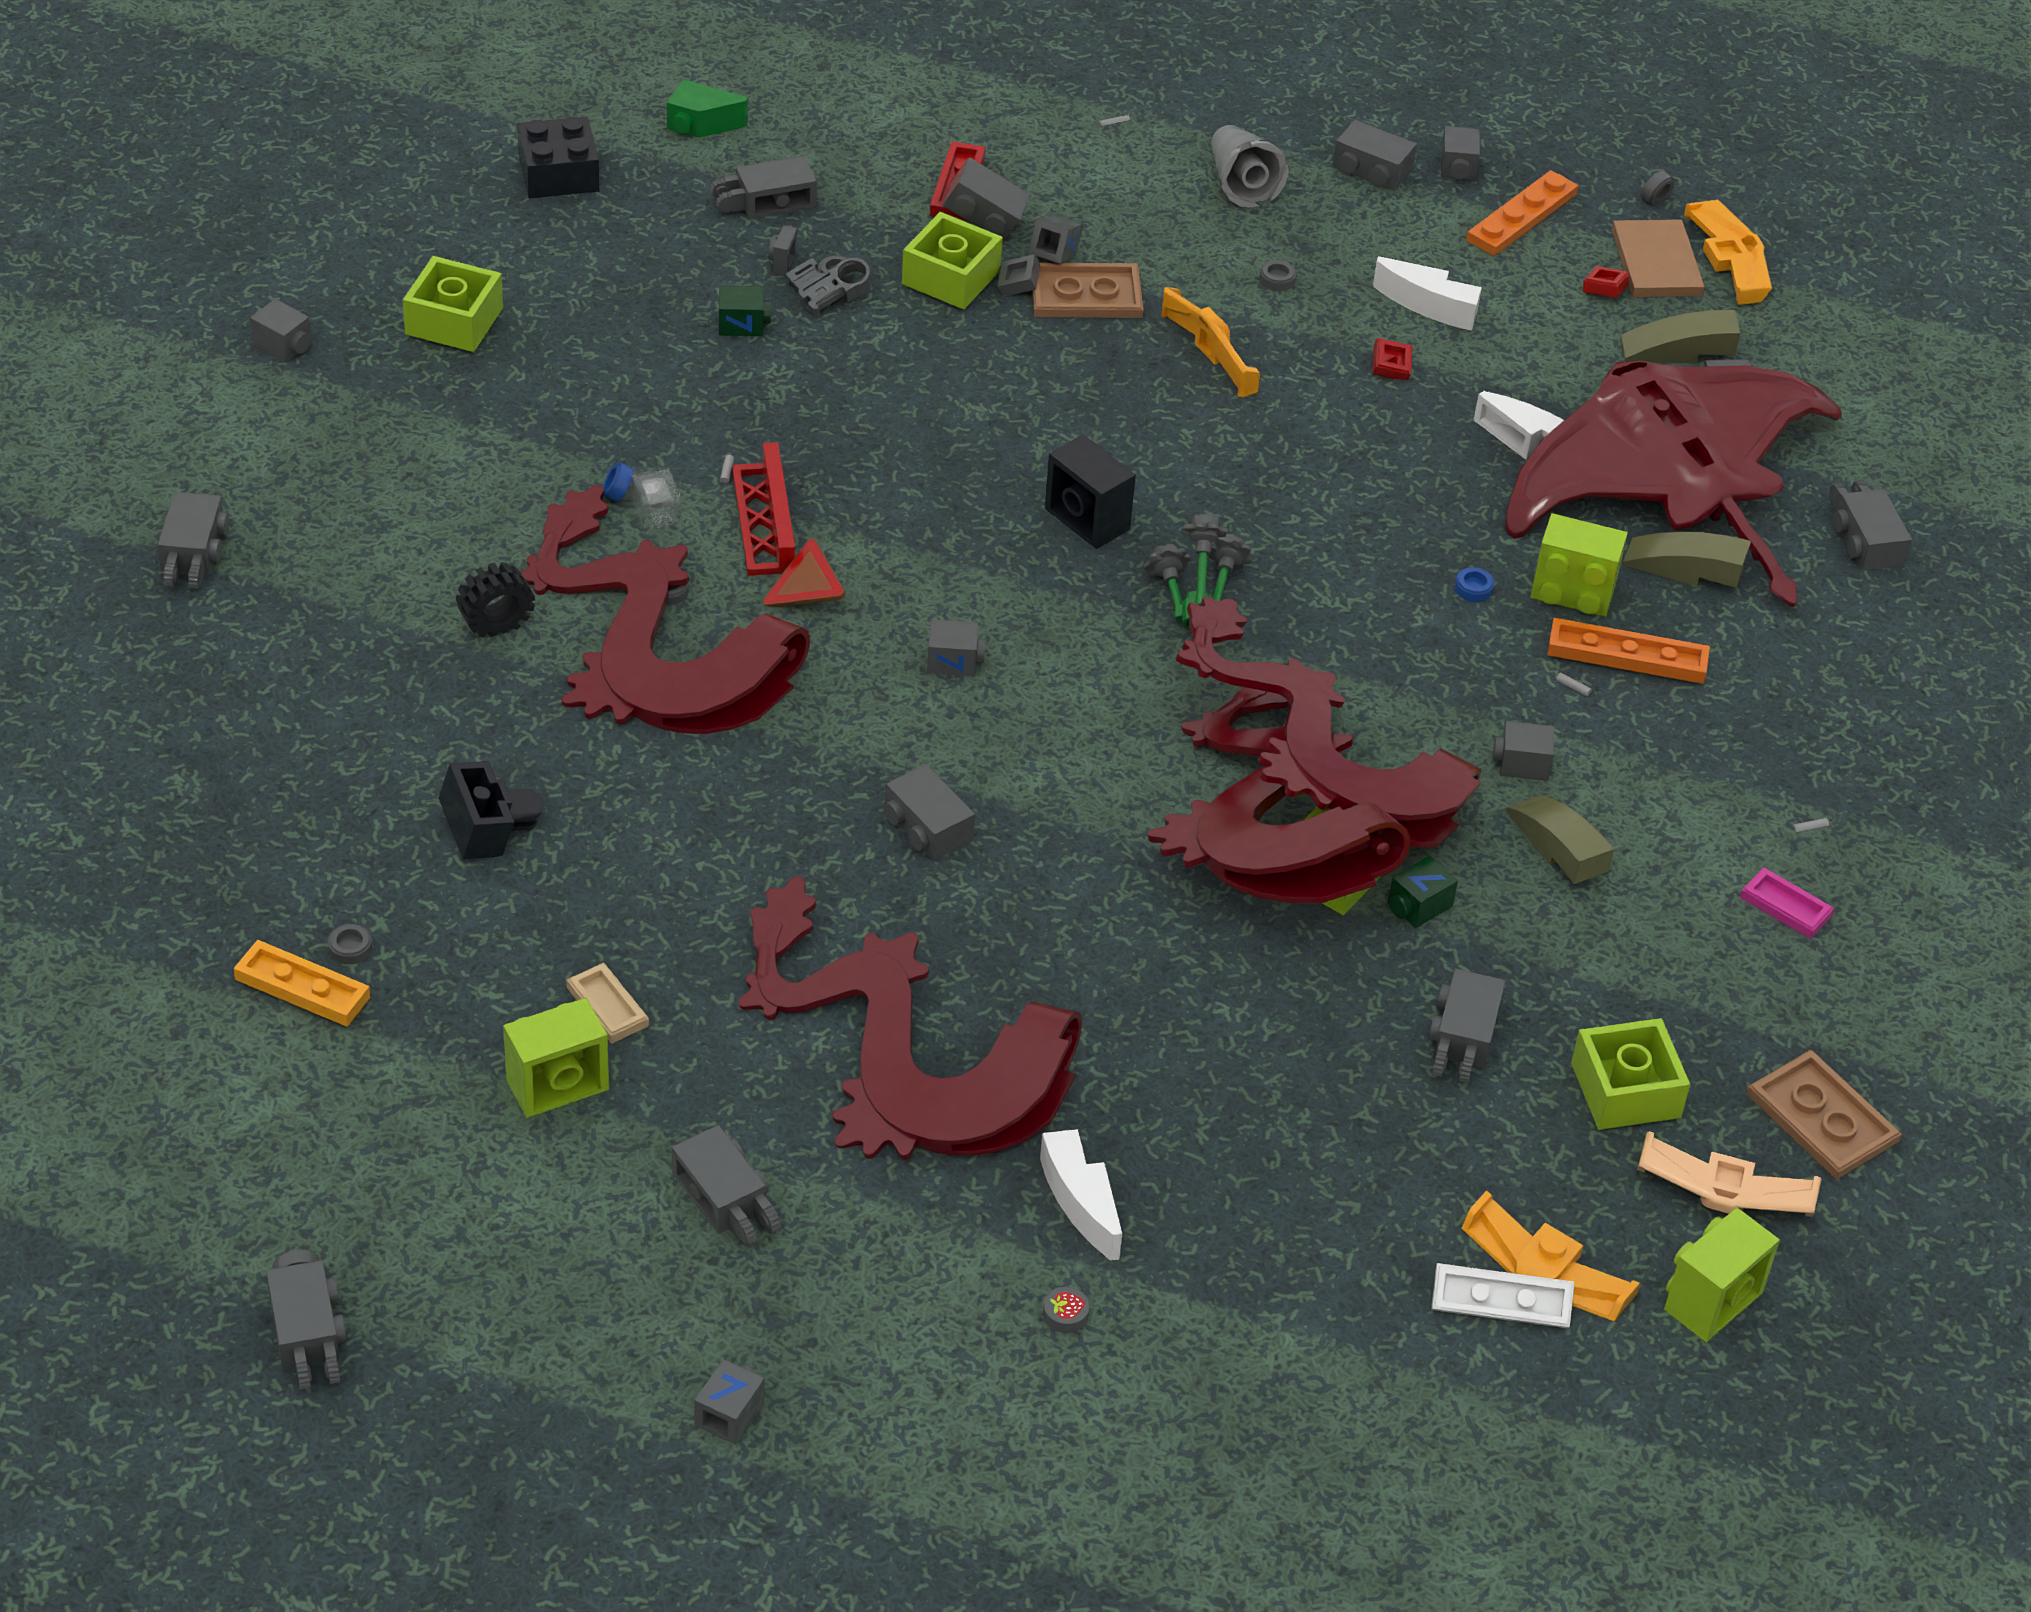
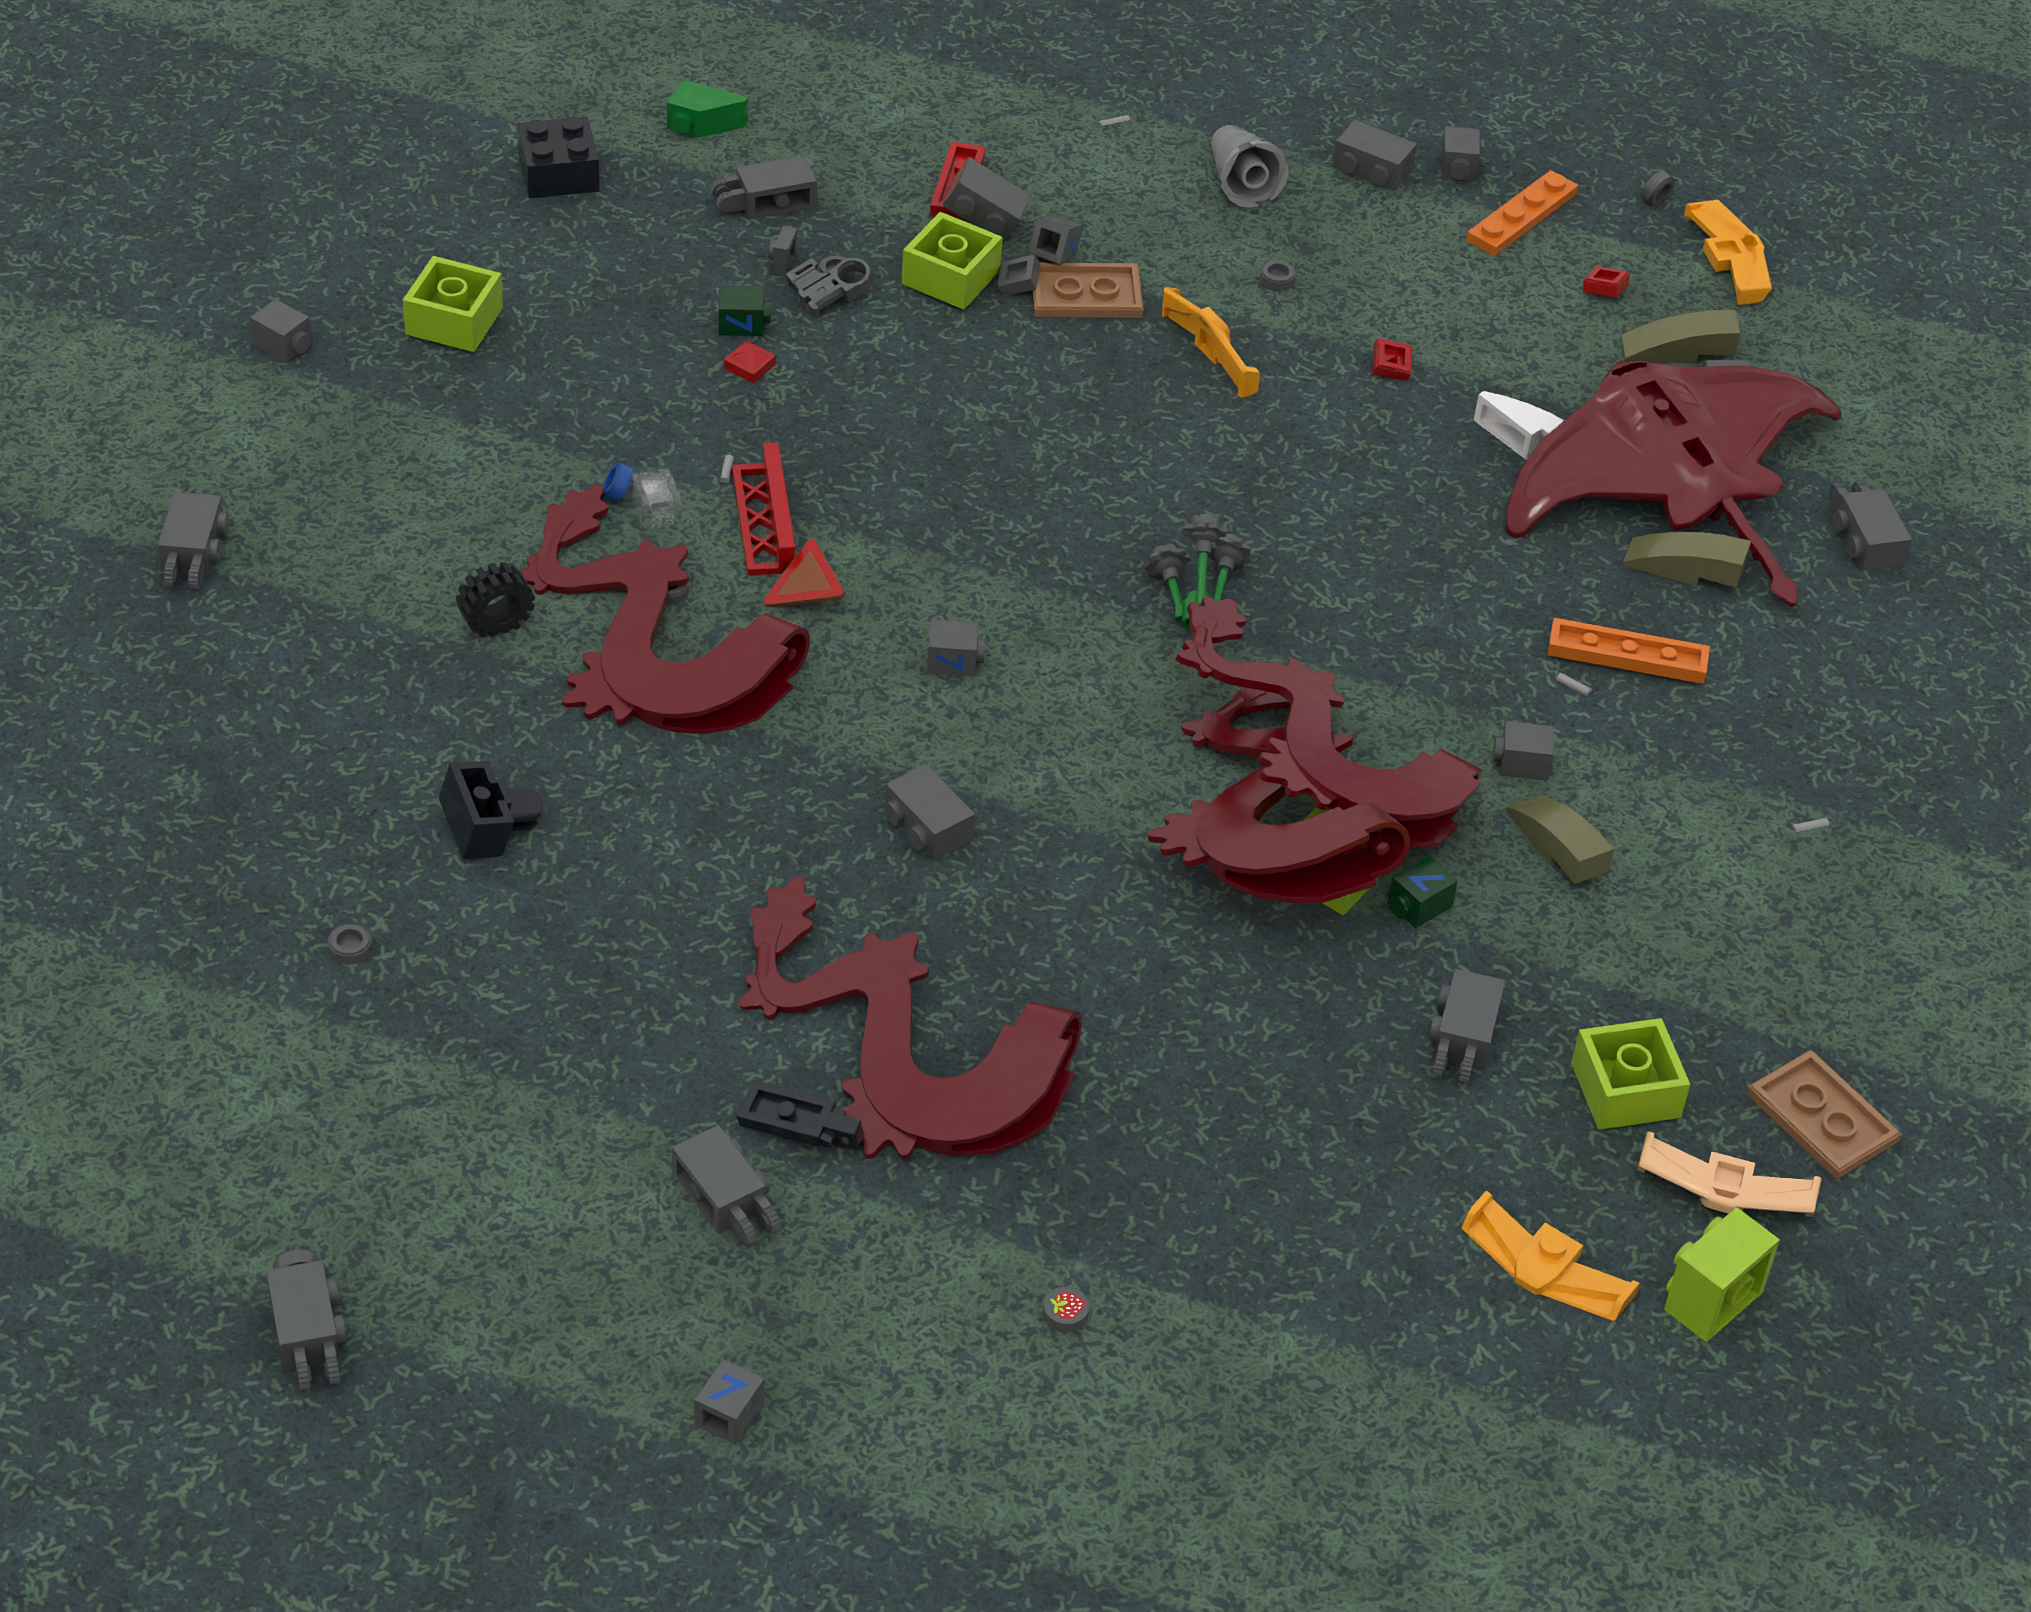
(302, 983): light orange plate -> none
(556, 1057): lime brick -> none
(610, 1001): tan tile -> none
(749, 362): none -> red tile
(798, 1117): none -> black hinge
(1082, 1190): white slope -> none
(1089, 491): black brick -> none
(1428, 292): white slope -> none
(1474, 584): blue tile -> none
(1502, 1295): white tile -> none
(1578, 565): lime brick -> none
(1657, 258): medium nougat tile -> none
(1787, 902): dark pink tile -> none

